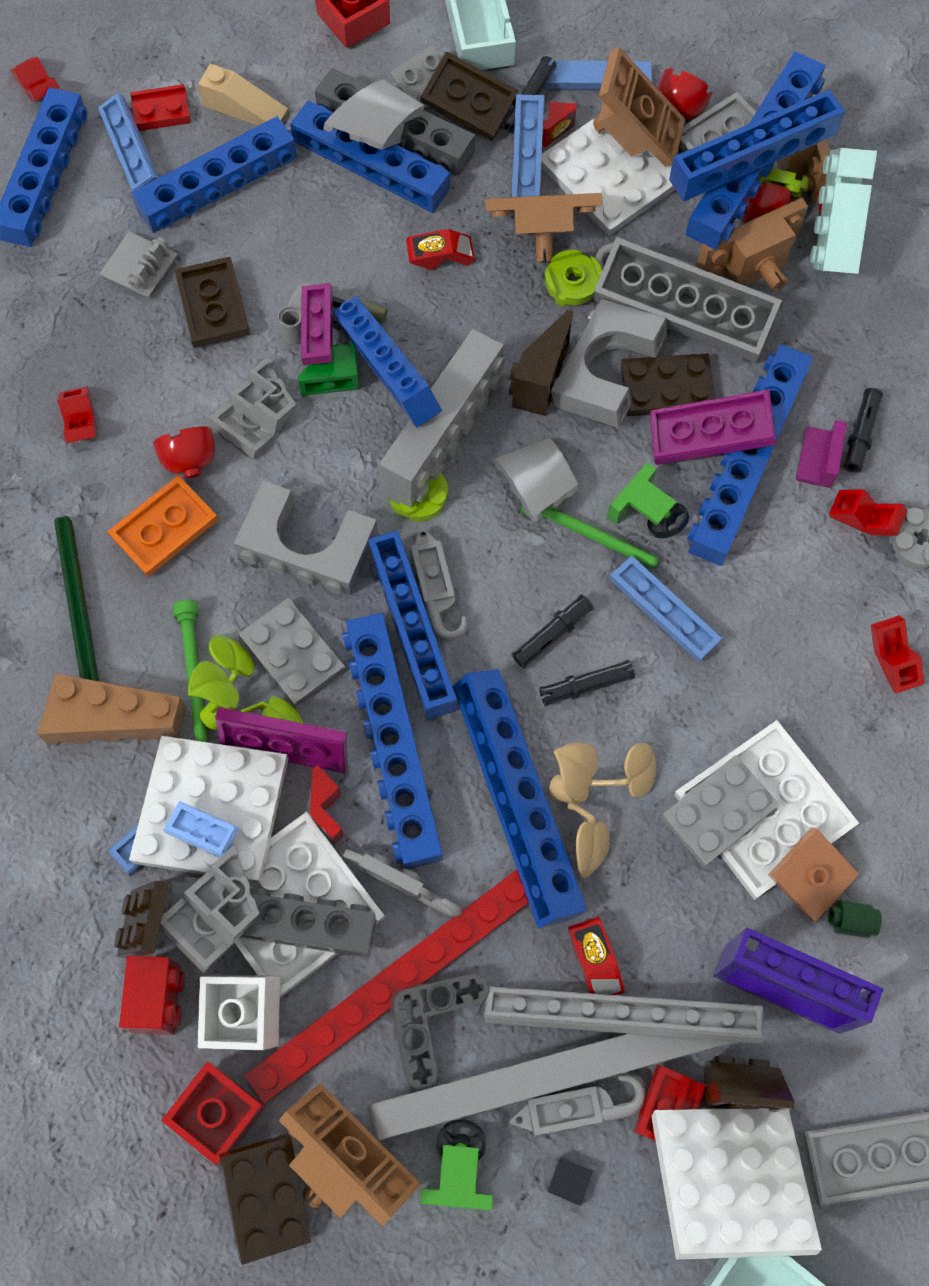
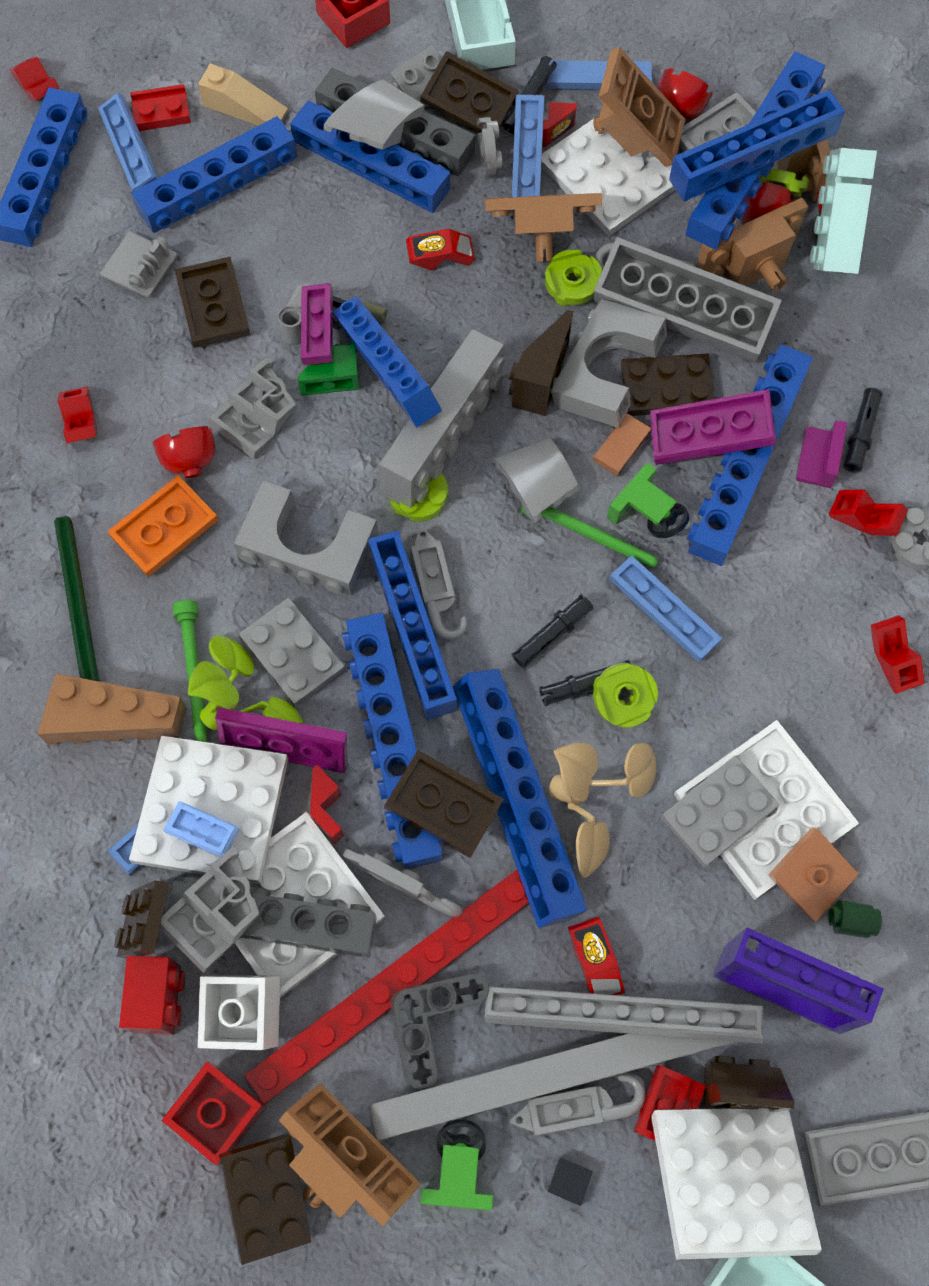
(443, 803): none -> dark brown plate
(487, 146): none -> light grey plate
(621, 445): none -> nougat tile
(640, 703): none -> lime plate

